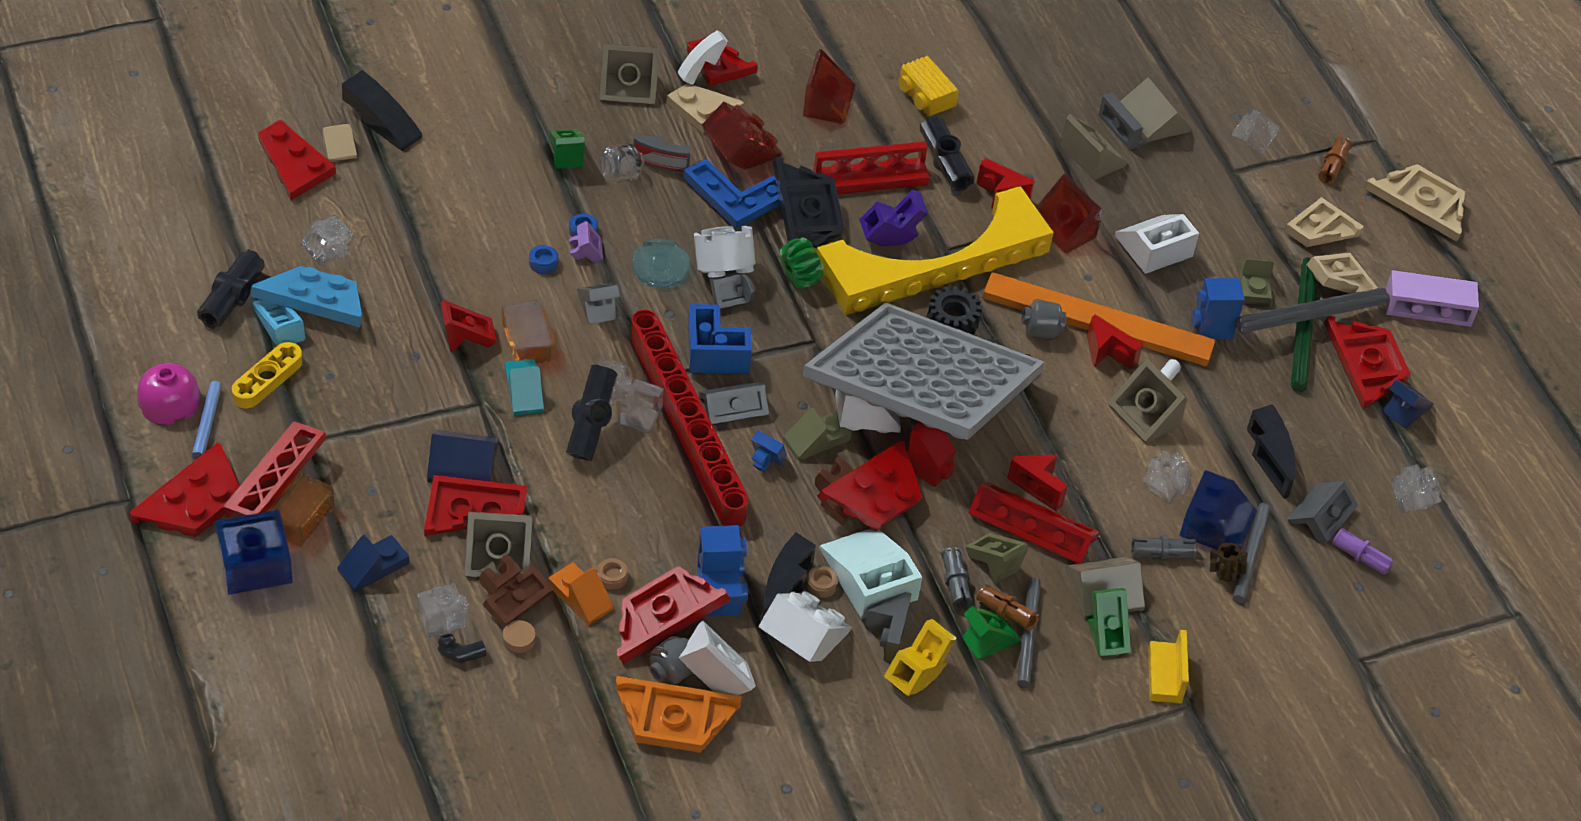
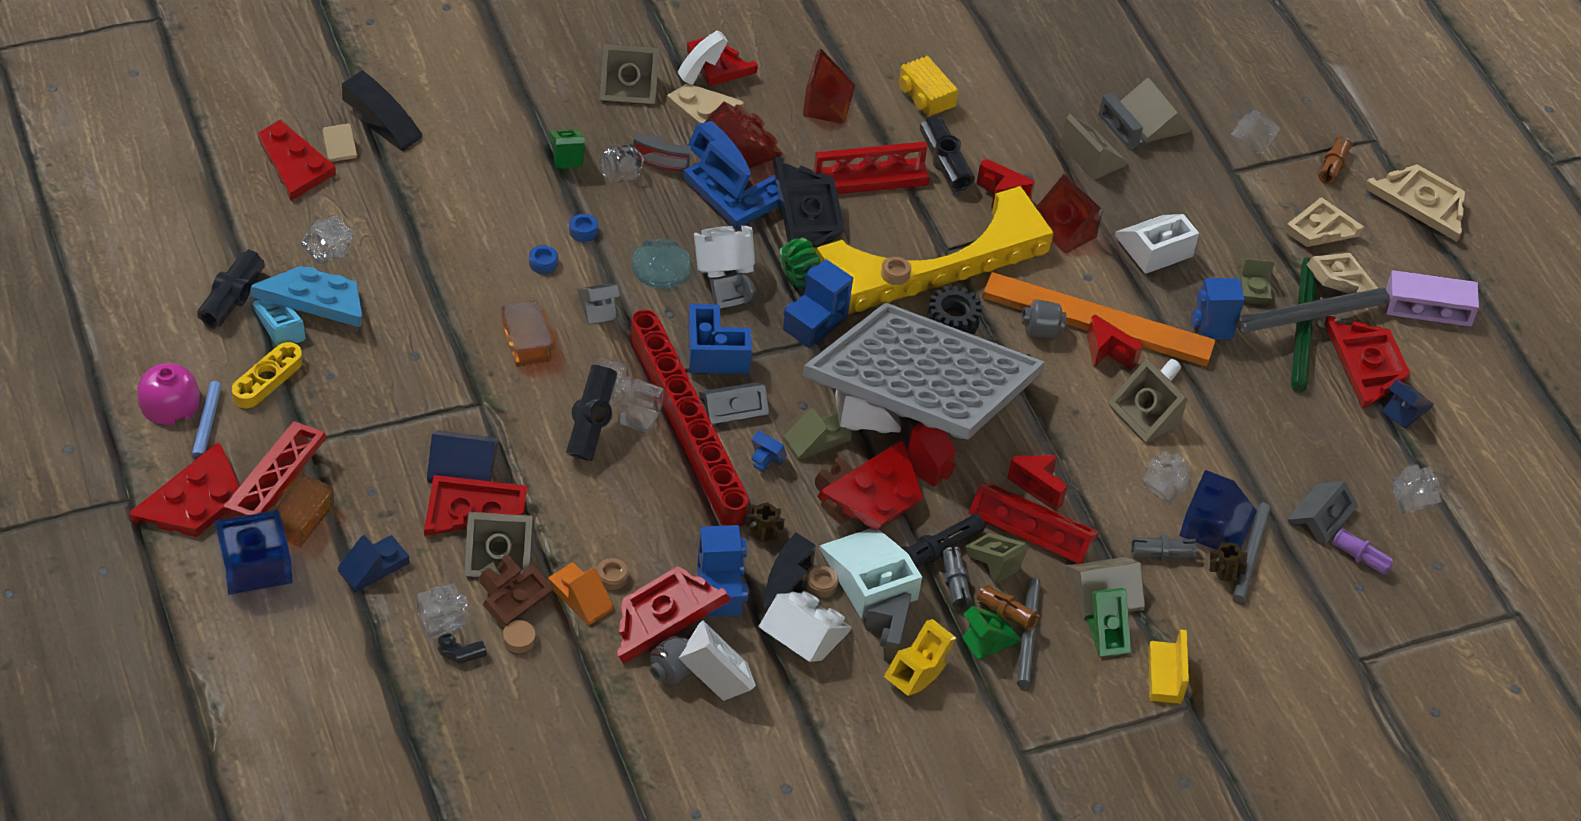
(466, 324): red slope -> none
(524, 386): teal slope -> none
(586, 243): medium lavender tile -> none
(674, 714): orange wing -> none
(720, 157): none -> blue slope
(764, 522): none -> dark brown gear
(821, 306): none -> blue brick
(894, 225): dark purple brick -> none
(896, 270): none -> medium nougat tile
(930, 546): none -> black pin
(1273, 448): black slope -> none

